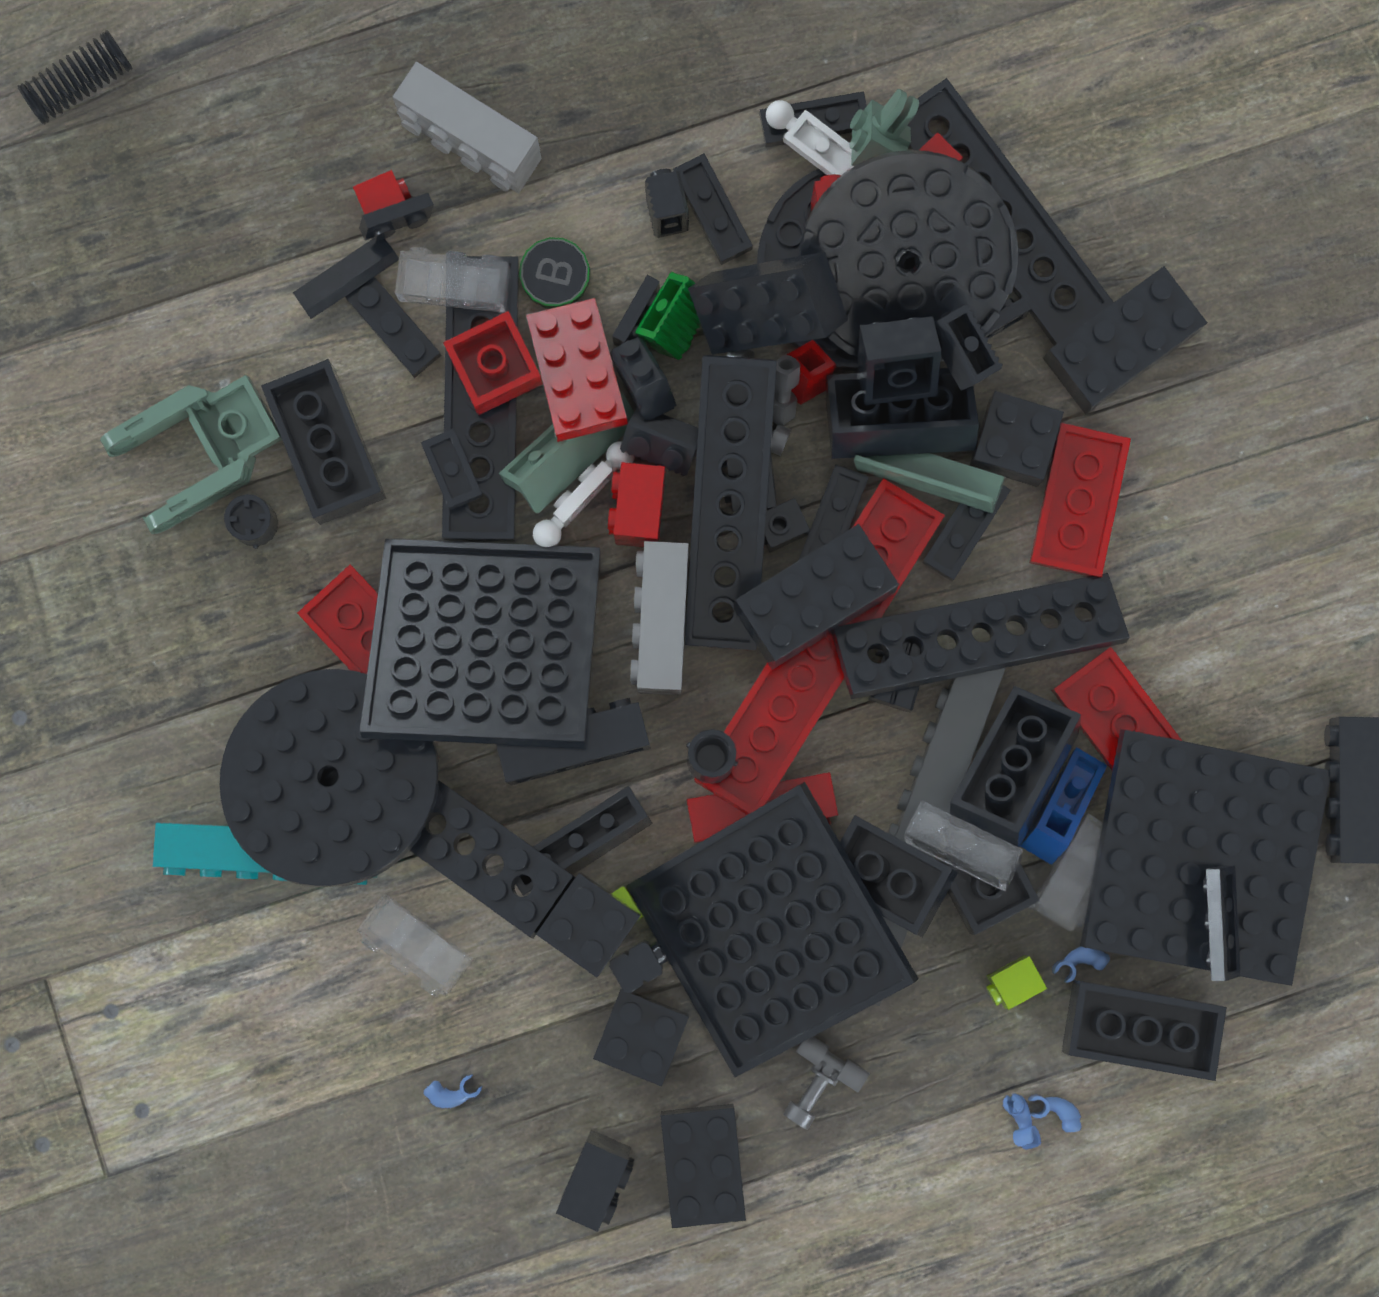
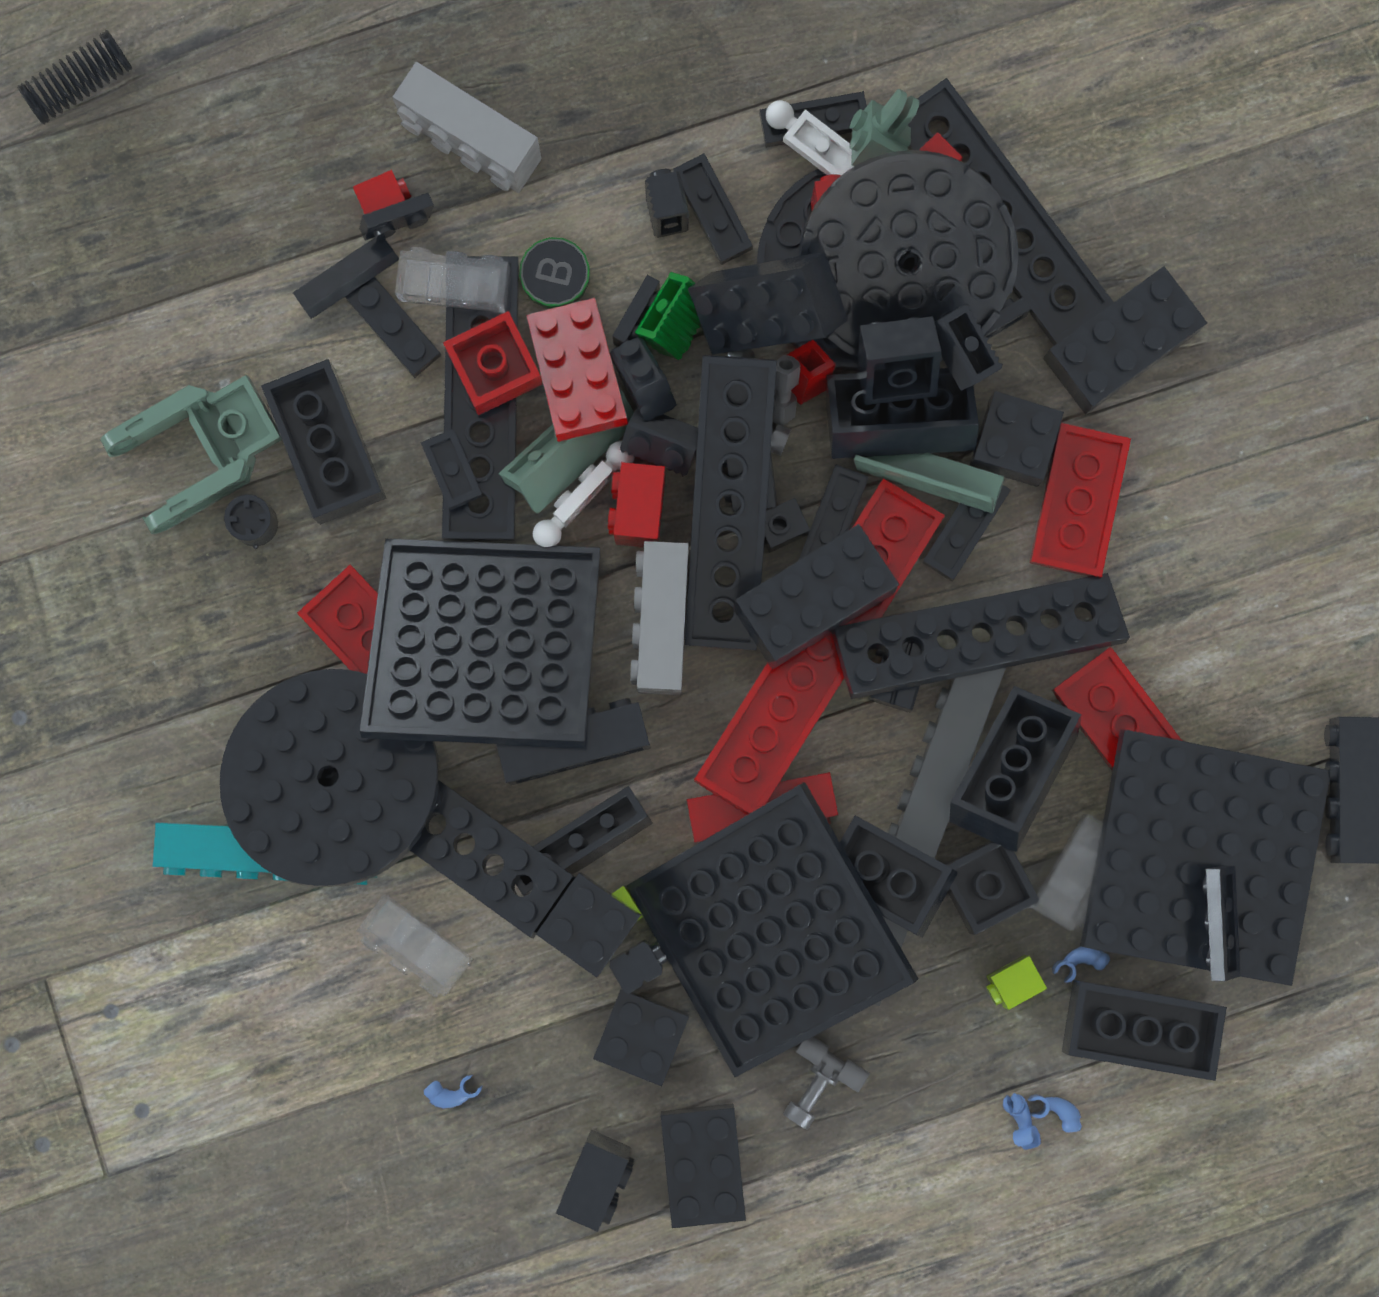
(711, 756): black piece -> none
(963, 845): clear brick -> none
(1064, 807): blue slope -> none

